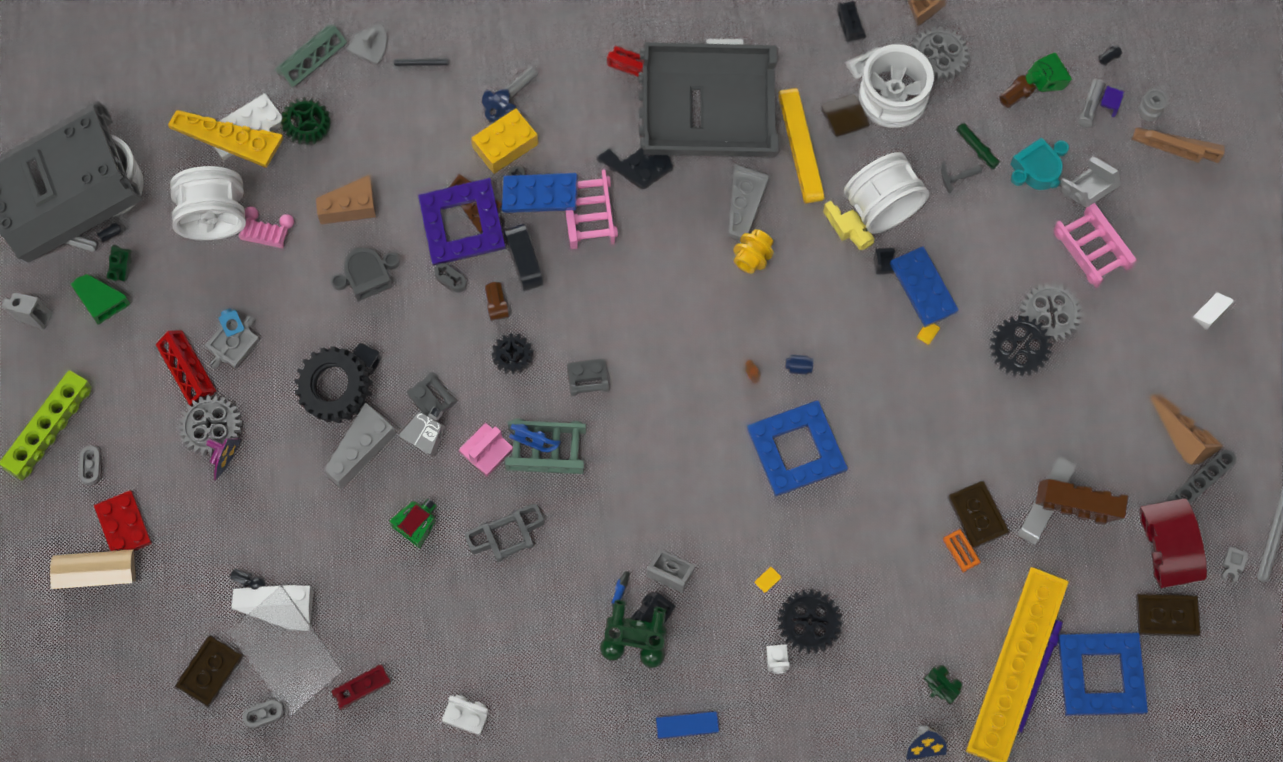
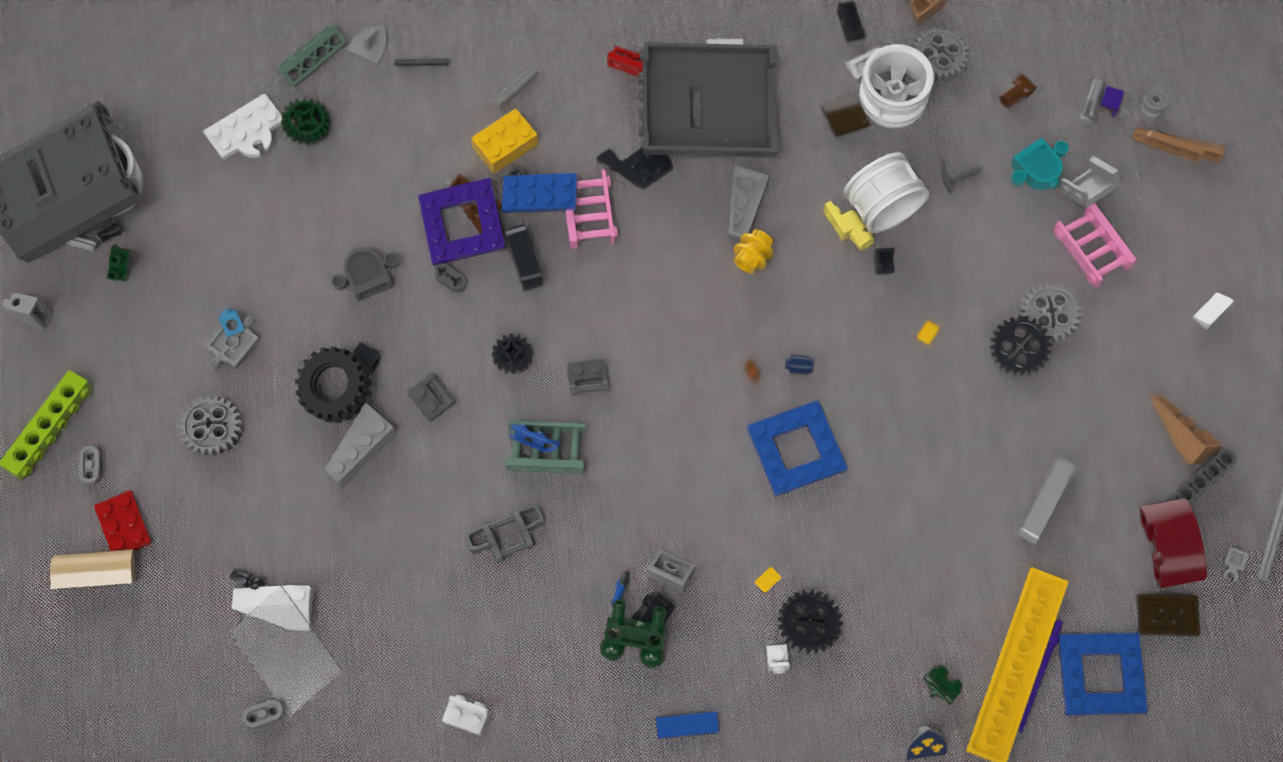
(99, 298): green slope -> none
(187, 363): red fence -> none
(207, 203): white wheel -> none
(209, 671): dark brown tile -> none
(222, 454): shield -> none
(240, 141): yellow wing -> none
(265, 233): bright pink gear -> none
(347, 203): medium nougat wedge -> none
(361, 686): dark red plate -> none
(415, 522): torso -> none
(425, 431): light grey torso -> none
(486, 449): bright pink bracket -> none
(496, 305): reddish brown piece -> none
(498, 102): dark blue plate -> none
(801, 145): yellow beam -> none
(924, 286): blue plate -> none
(976, 561): orange tile -> none
(978, 514): dark brown plate -> none
(983, 152): dark green pin -> none
(1049, 74): green torso -> none
(1081, 501): reddish brown wedge -> none
(1111, 54): black pin -> none

